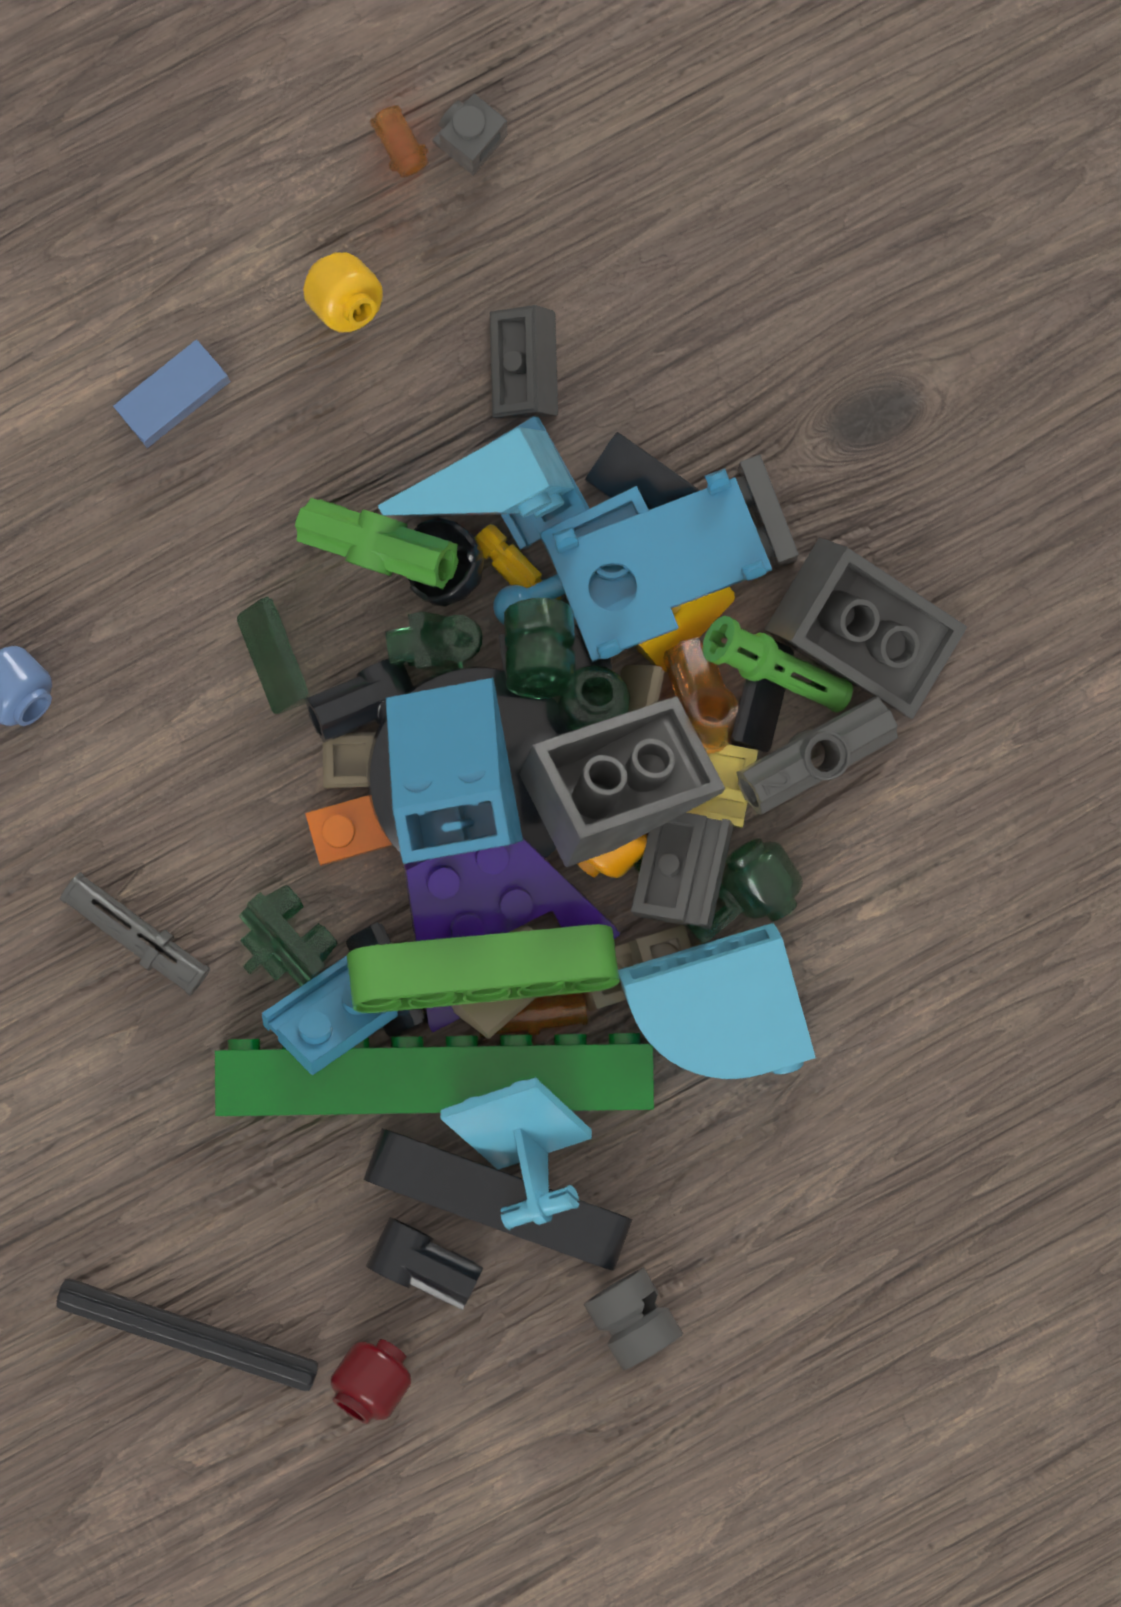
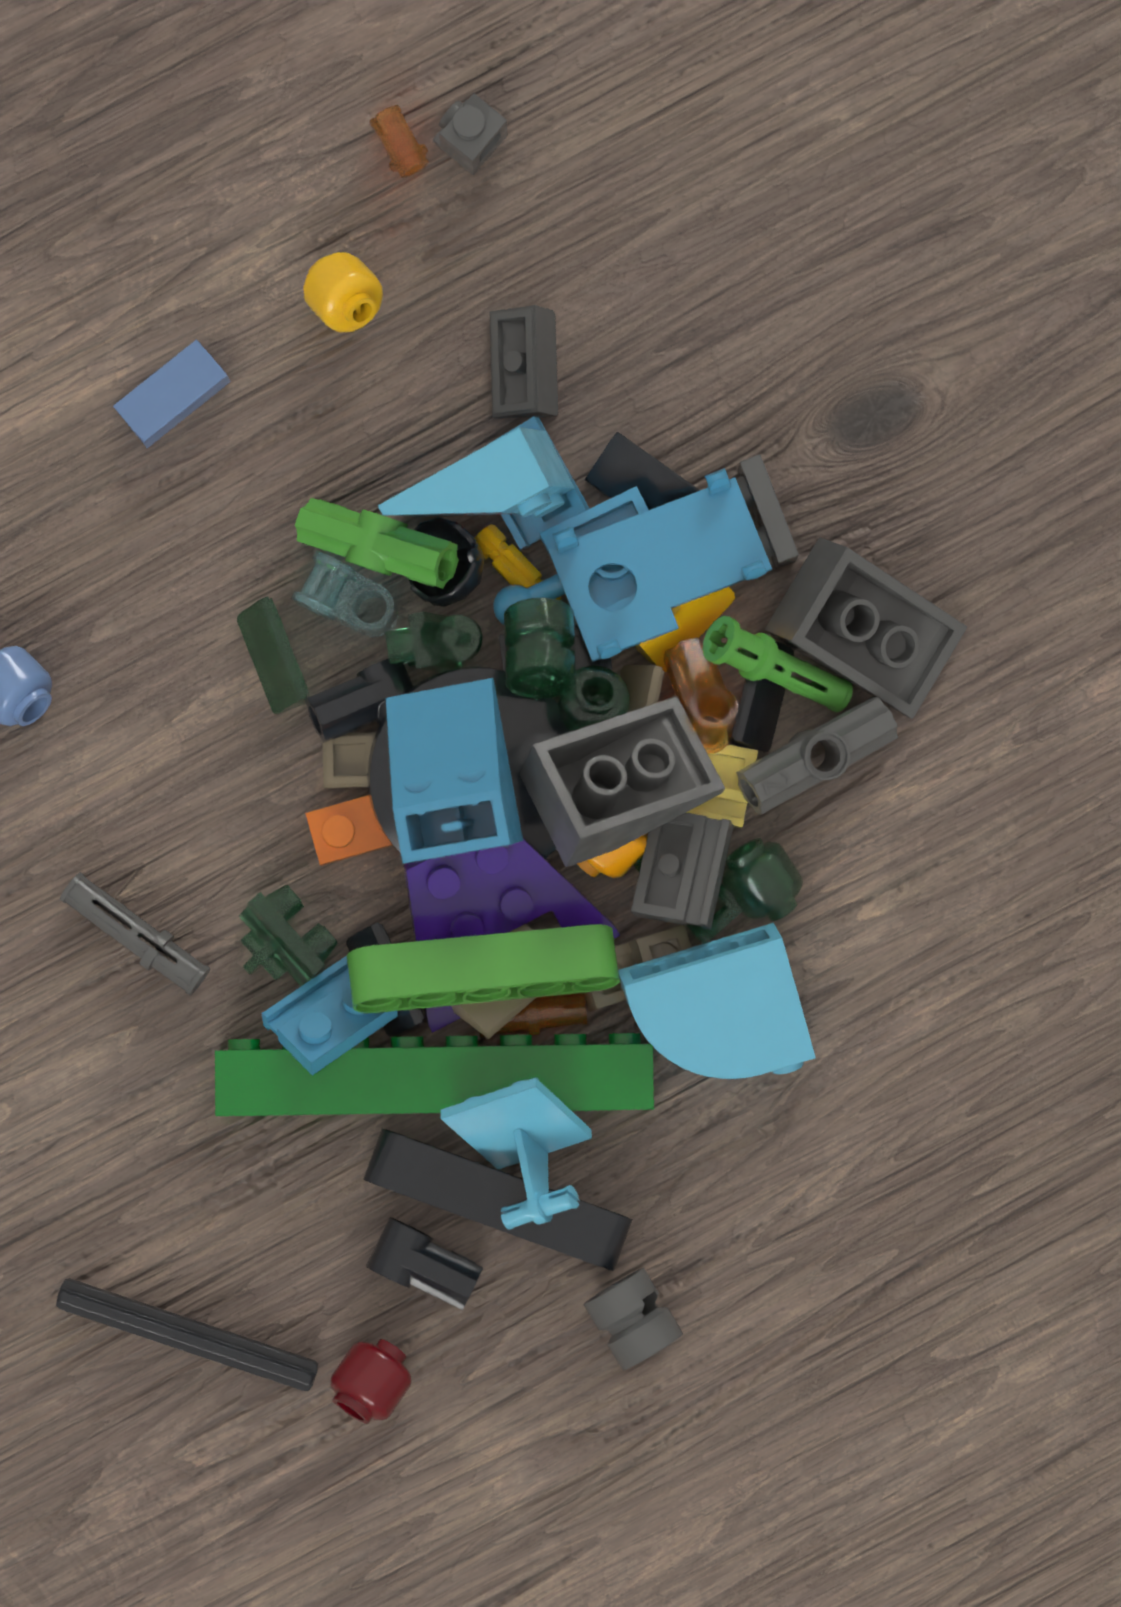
(337, 593): none -> clear light blue piece

